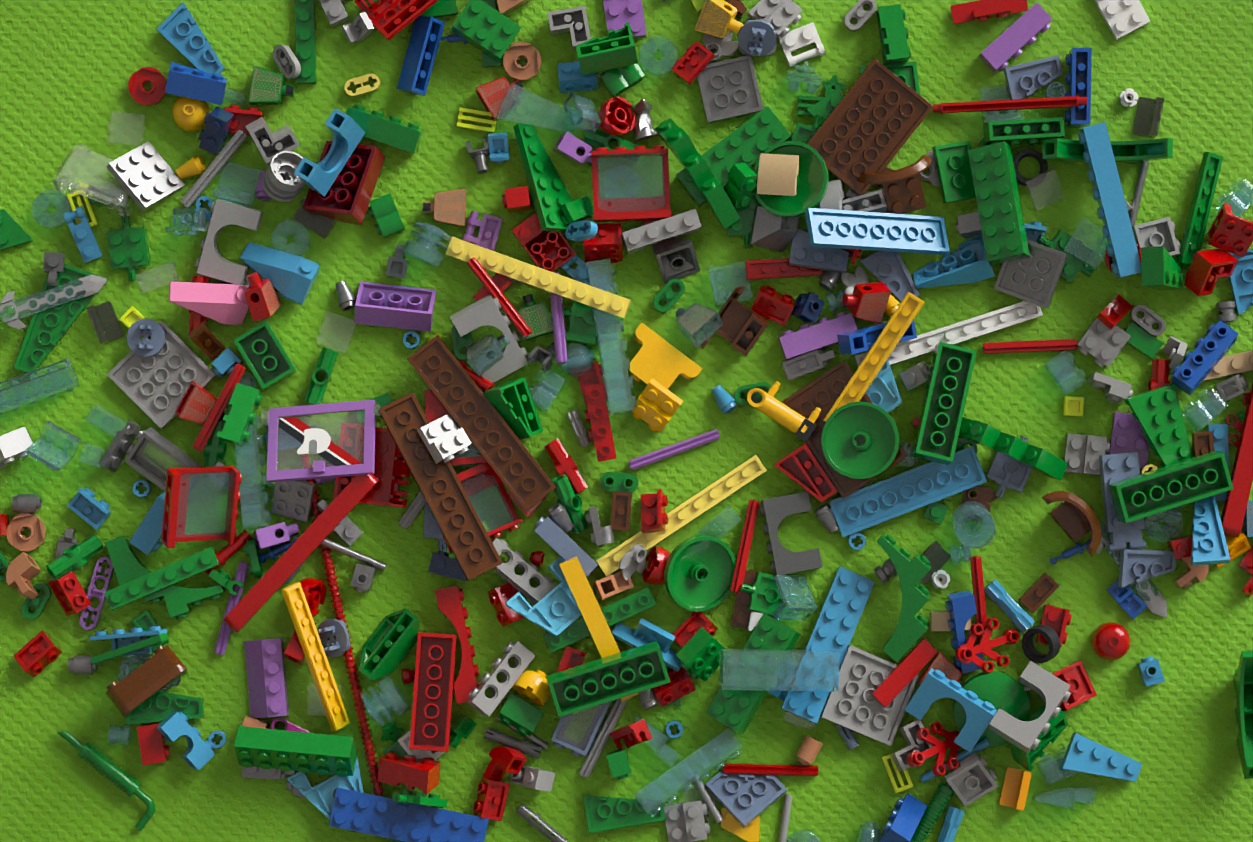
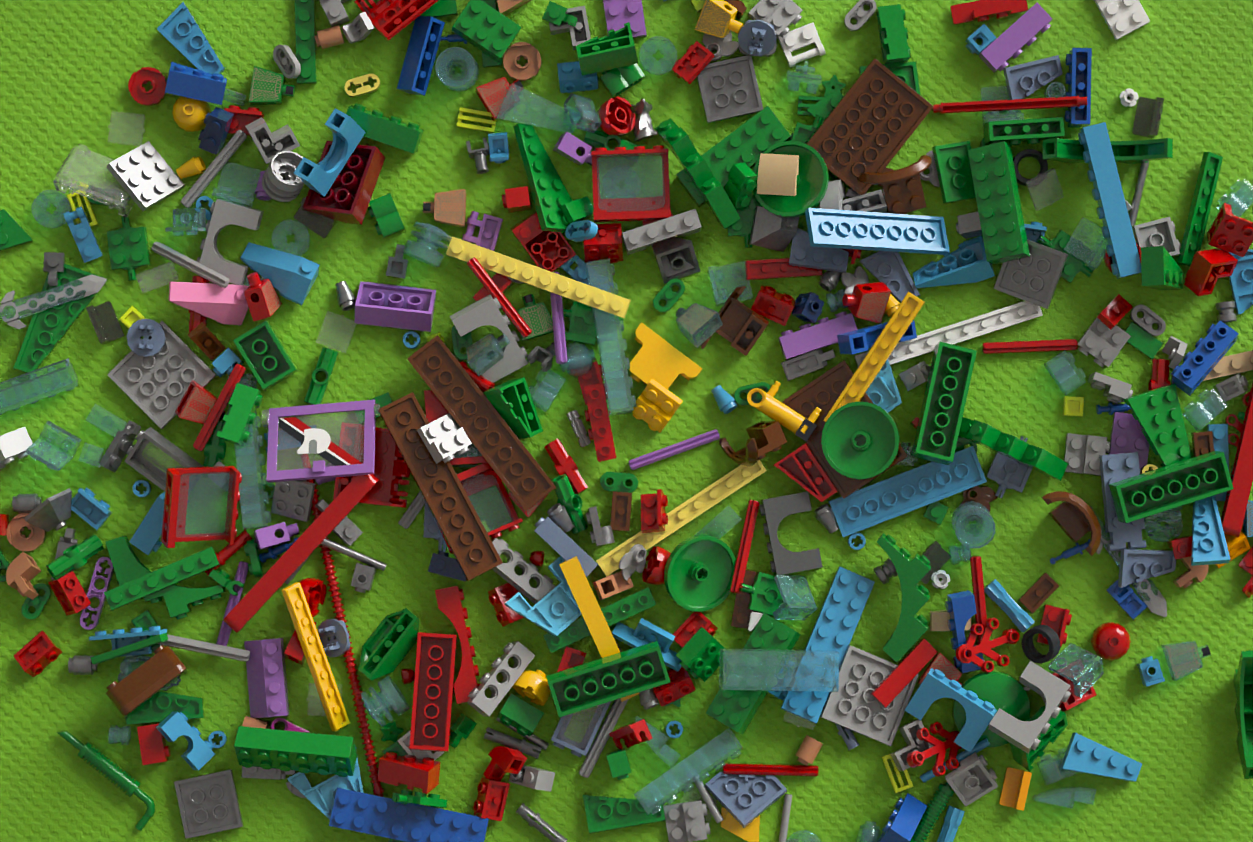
(52, 512): none -> flat silver slope
(190, 264): none -> light grey axle
(207, 648): none -> light grey axle
(208, 803): none -> flat silver plate
(329, 37): none -> nougat brick
(449, 61): none -> clear light blue wheel
(557, 14): none -> green plate
(763, 436): none -> reddish brown piece
(982, 33): none -> dark azure brick
(1078, 666): none -> clear light blue bracket
(1112, 408): none -> blue piece
(1184, 658): none -> clear light blue torso

